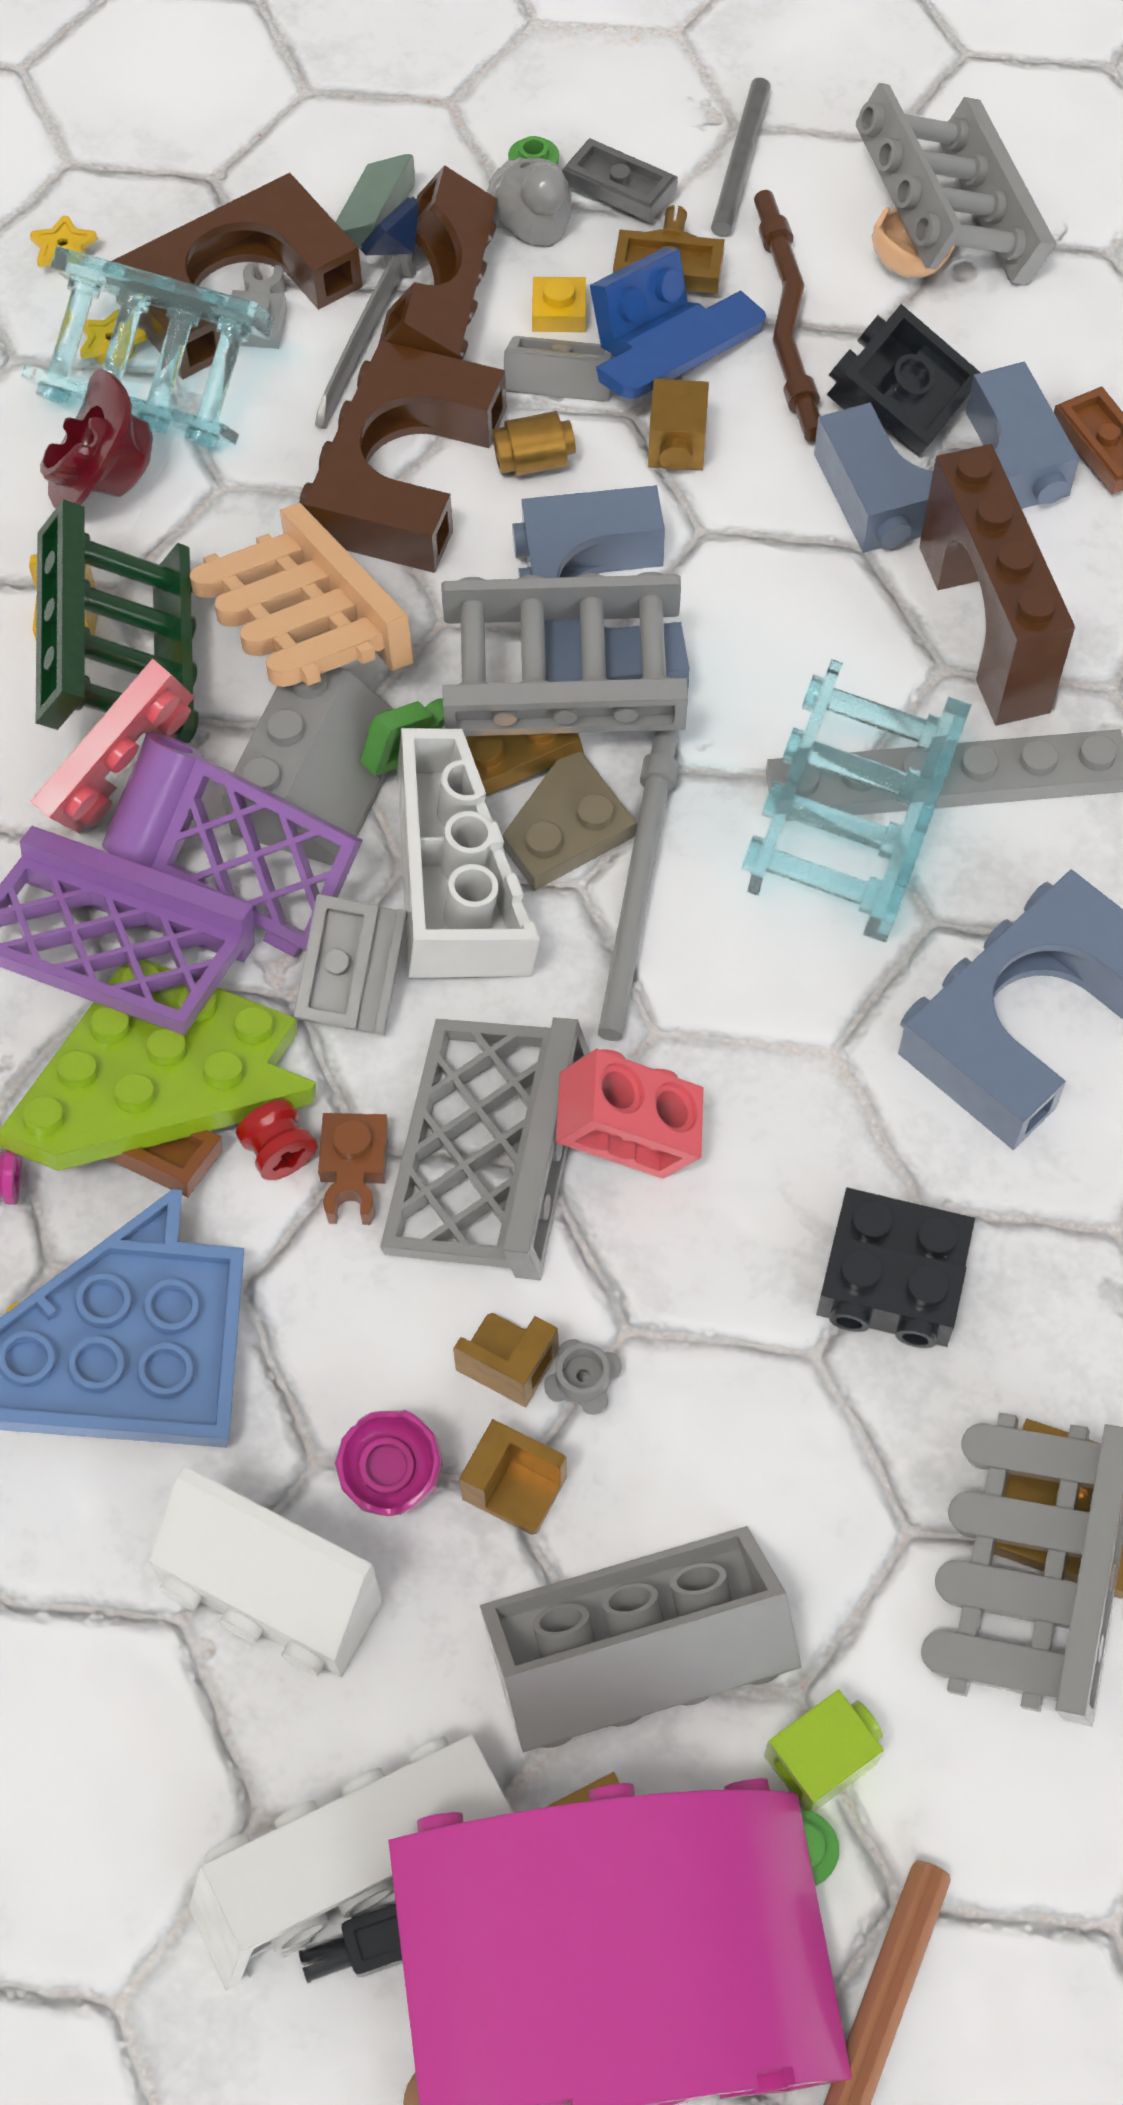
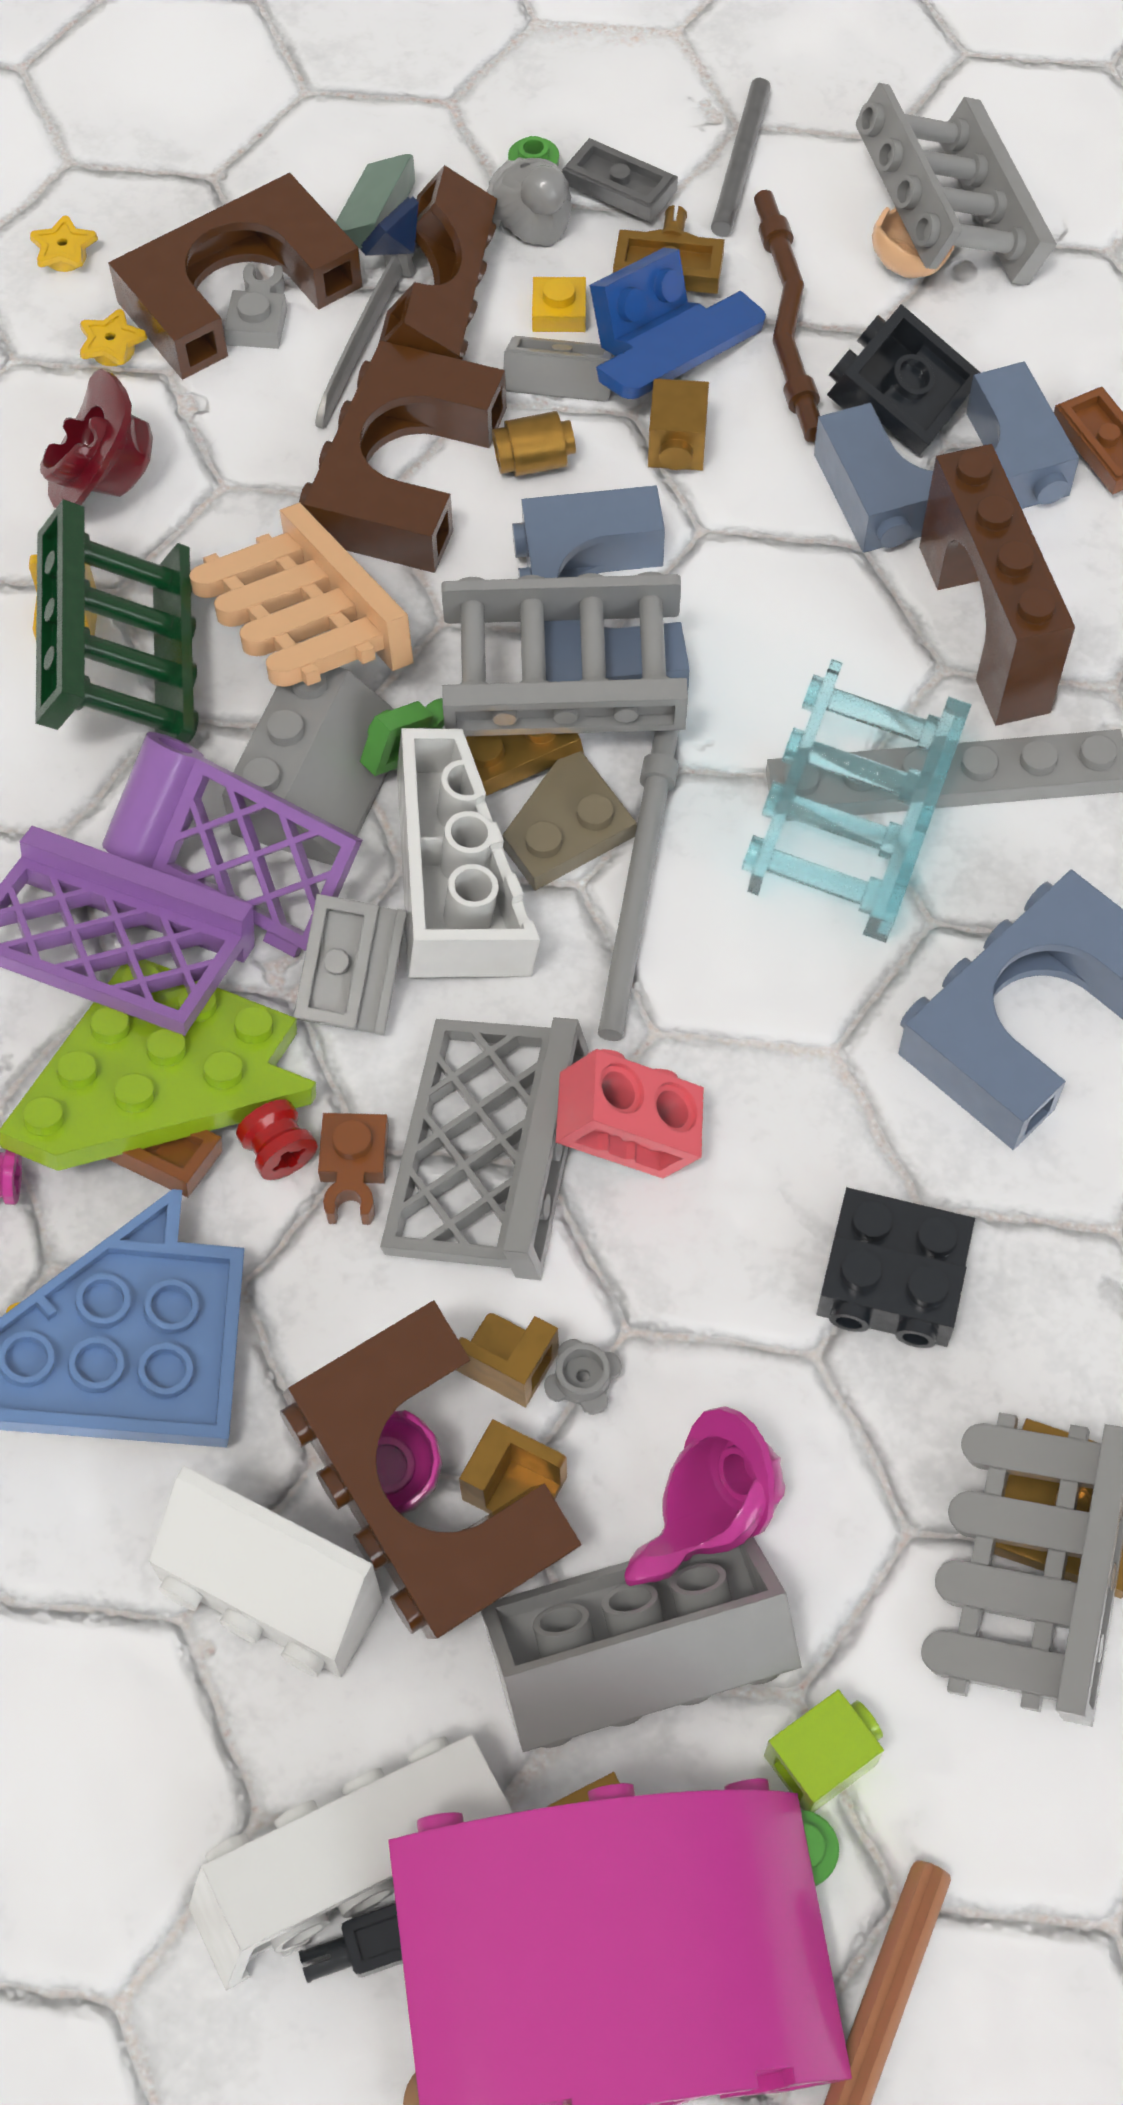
(78, 789): coral plate -> none
(185, 307): clear light blue fence -> none
(437, 1574): none -> reddish brown arch
(714, 1495): none -> dark pink piece

